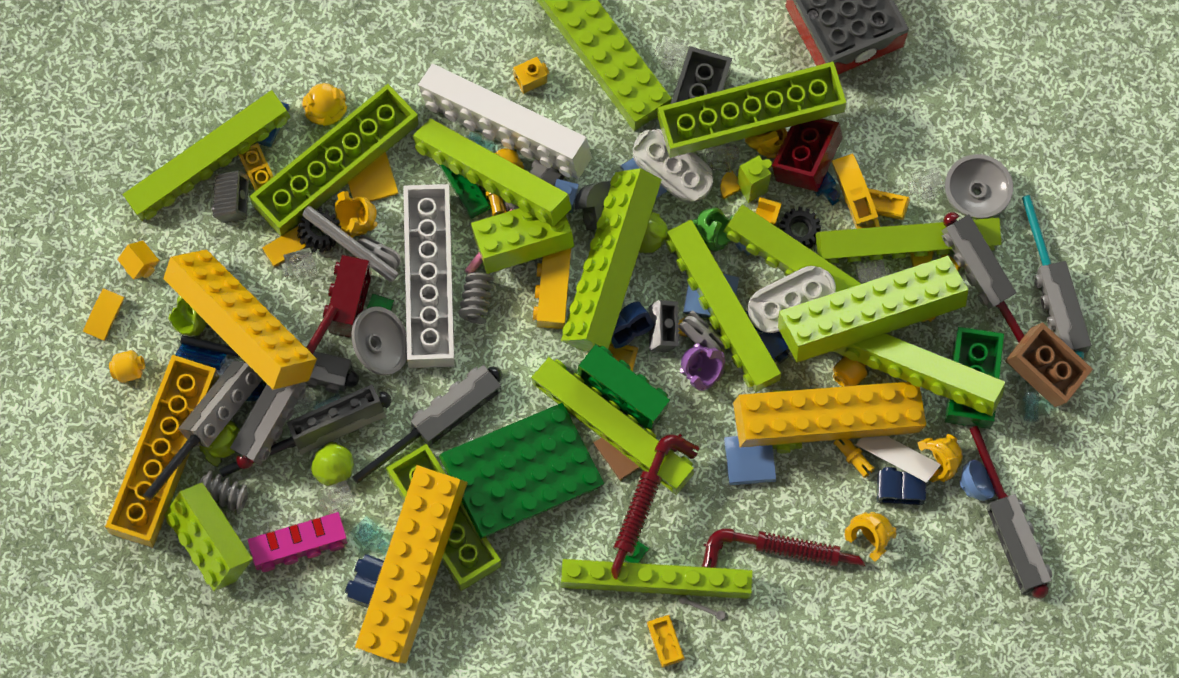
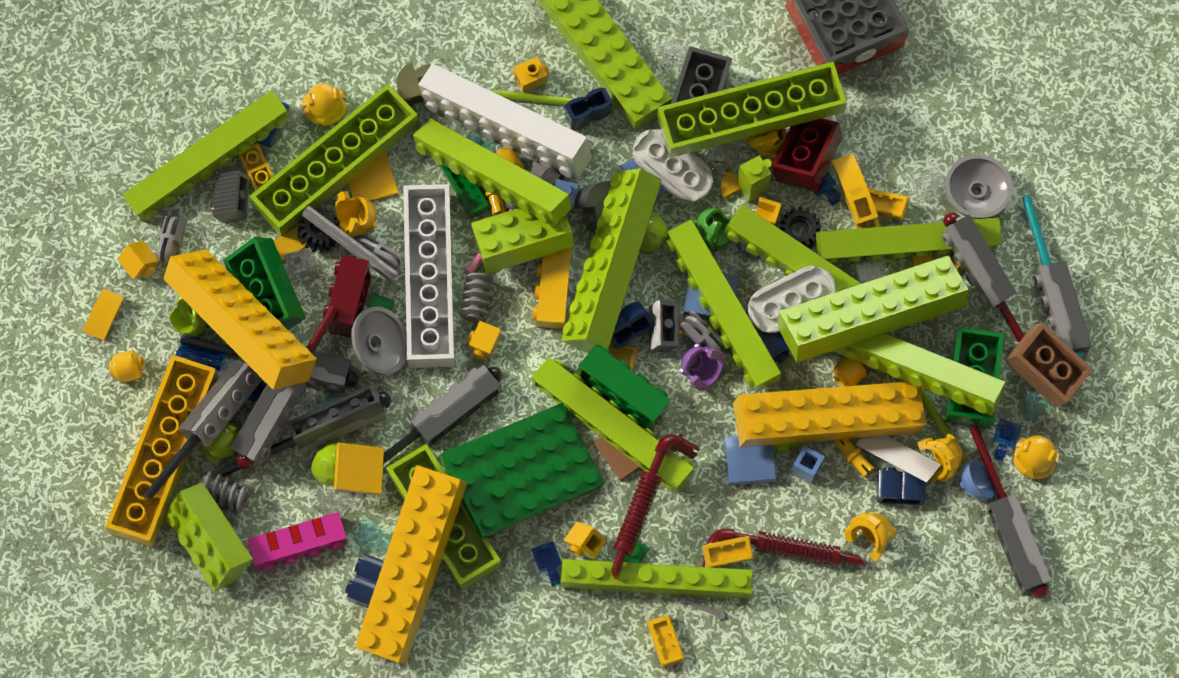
(170, 237): none -> light grey arm
(264, 275): none -> green brick
(358, 468): none -> yellow tile
(408, 82): none -> olive brick
(483, 340): none -> yellow brick
(533, 98): none -> lime bar
(547, 560): none -> clear blue plate
(584, 540): none -> yellow brick
(592, 107): none -> dark blue brick
(727, 552): none -> yellow plate
(808, 464): none -> medium blue brick
(937, 419): none -> lime bar
(1006, 436): none -> plate
(1035, 457): none -> yellow helmet

